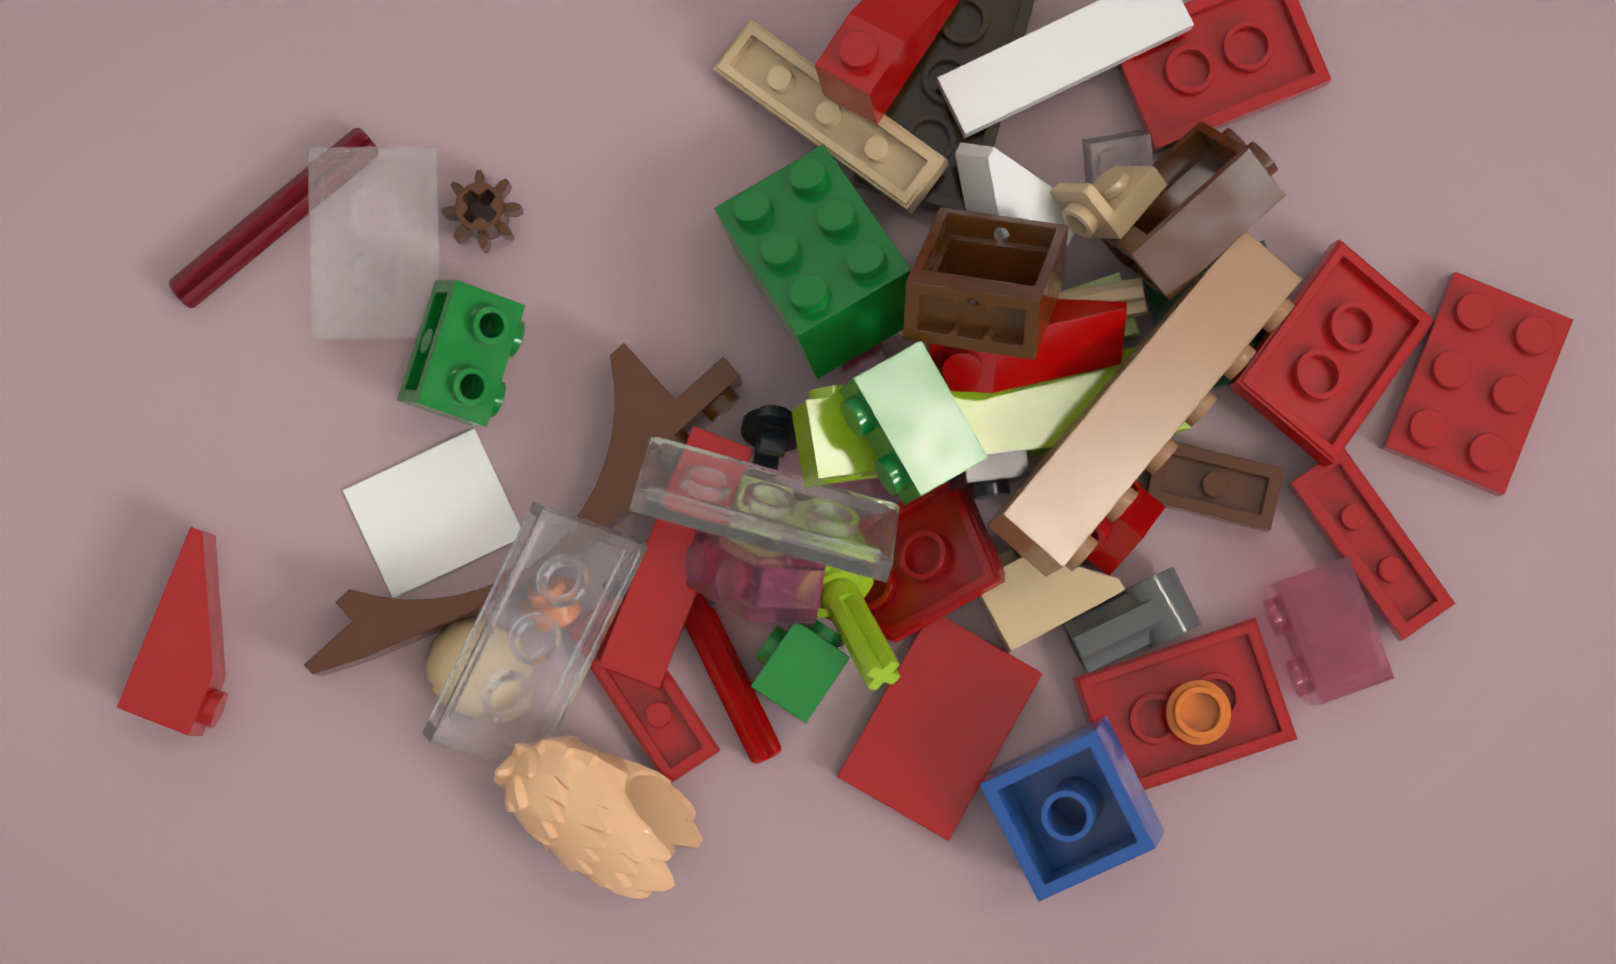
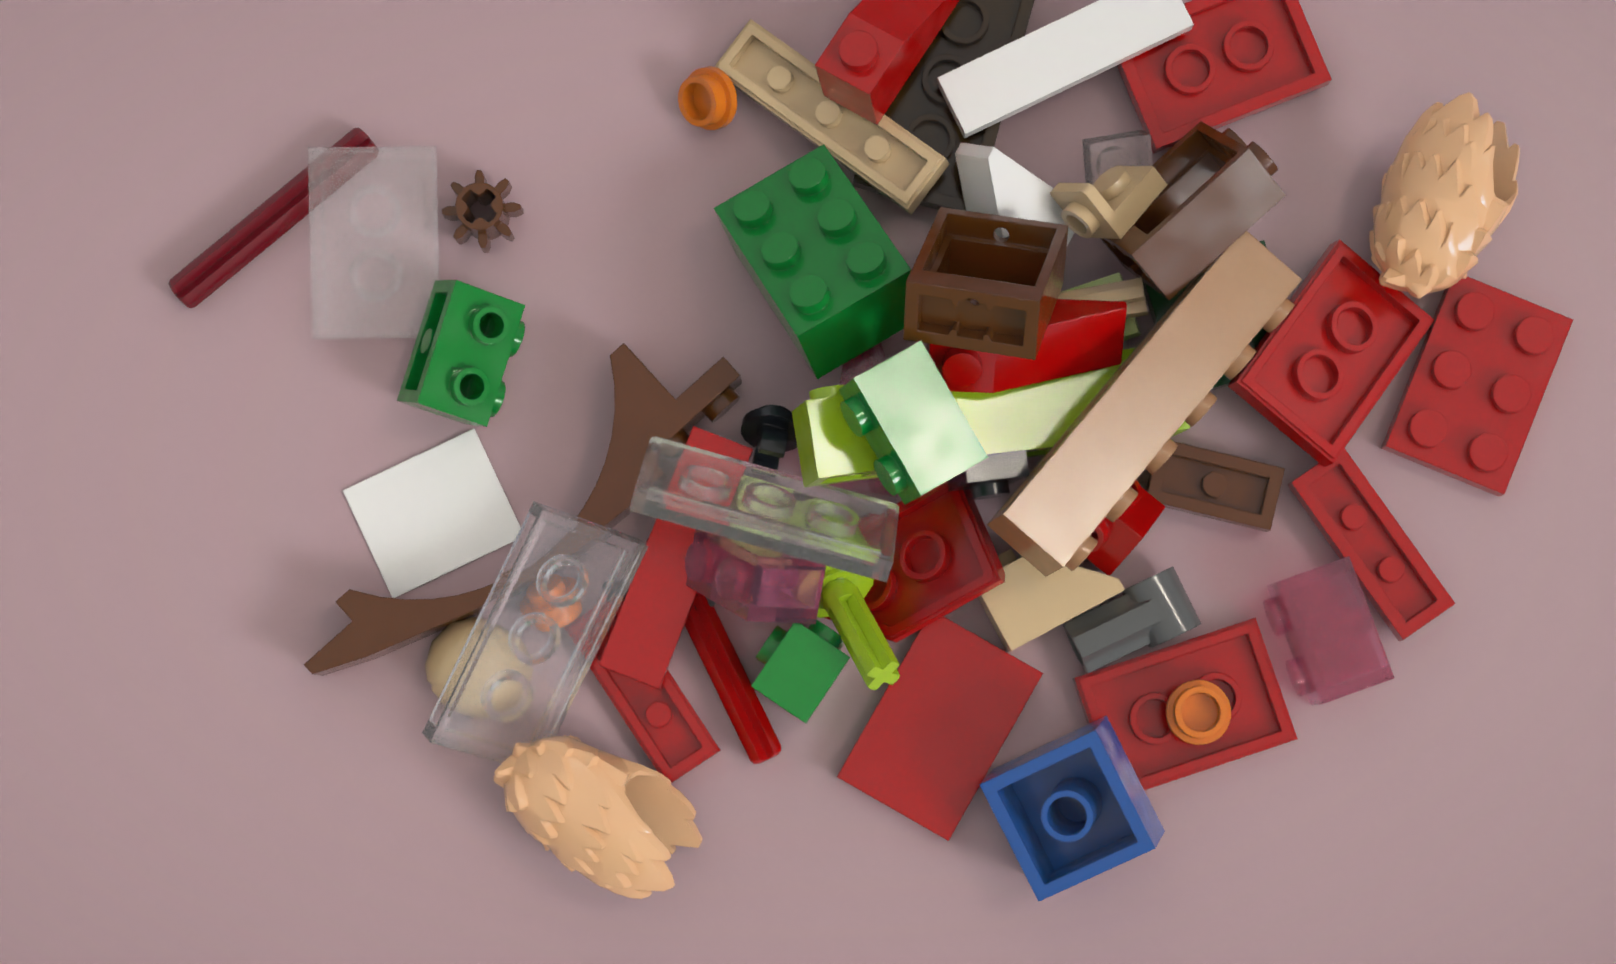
(182, 655): red slope -> none
(708, 98): none -> orange plate
(1443, 197): none -> light nougat head

